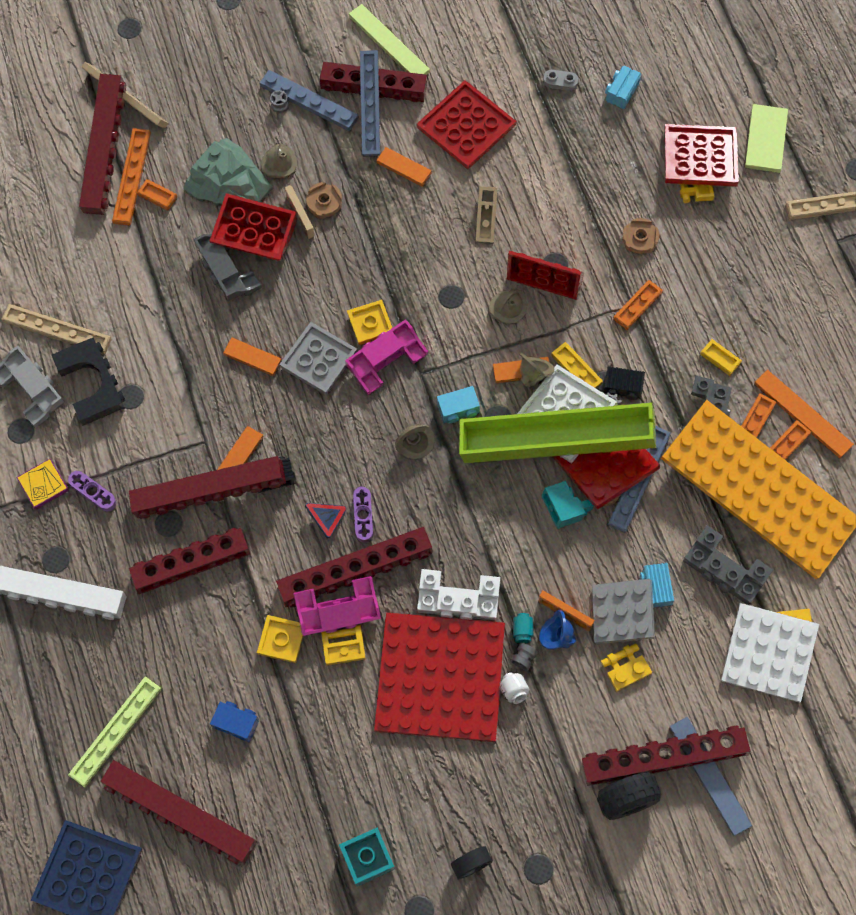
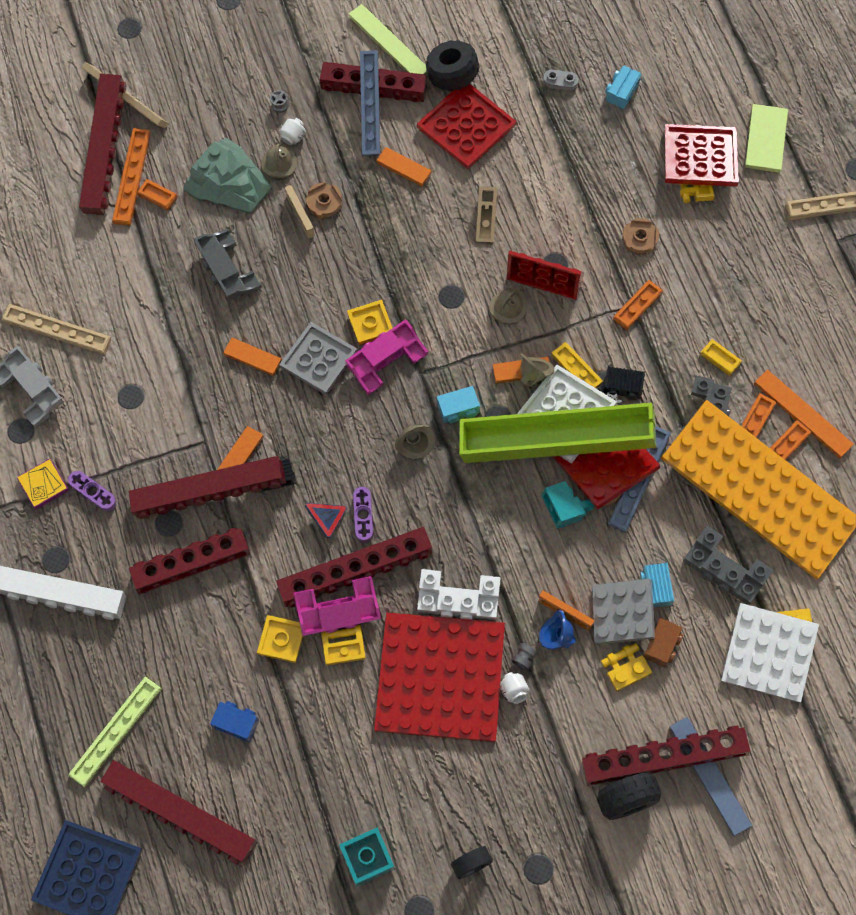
(107, 398): black arch -> none
(253, 227): red slope -> none
(292, 131): none -> white head
(309, 100): sand blue plate -> none
(452, 65): none -> black tyre
(523, 628): teal brick -> none
(661, 648): none -> dark orange brick

